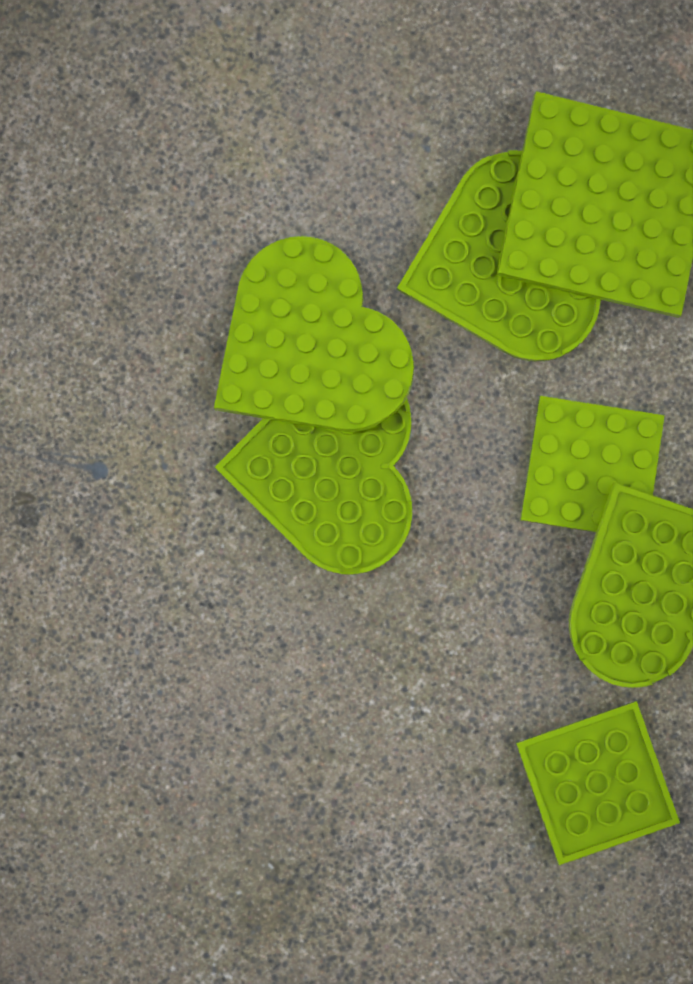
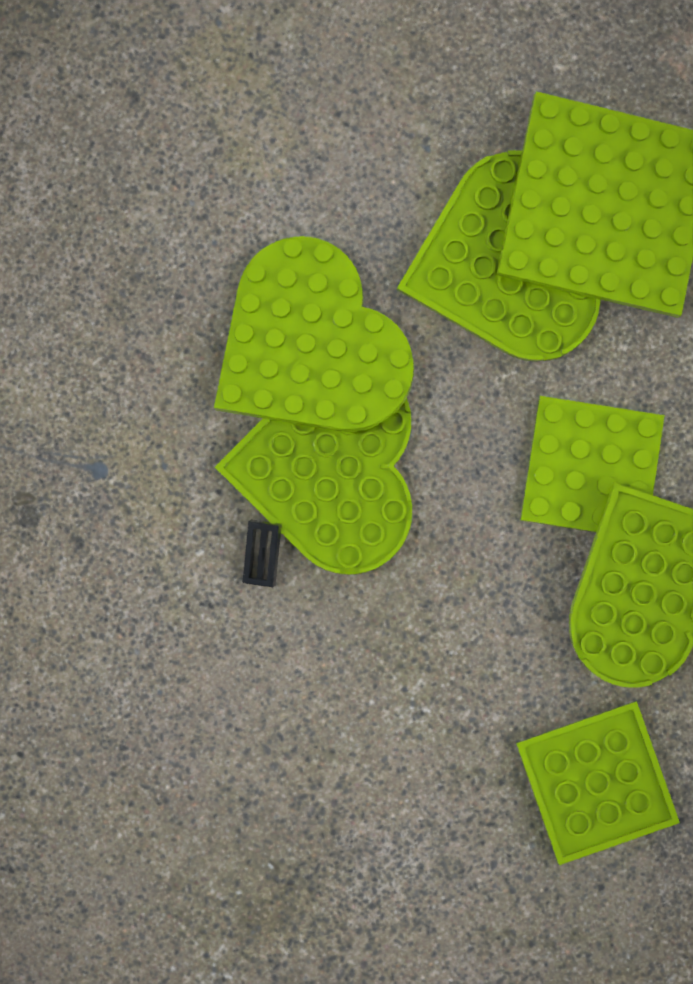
(273, 556): none -> black tile

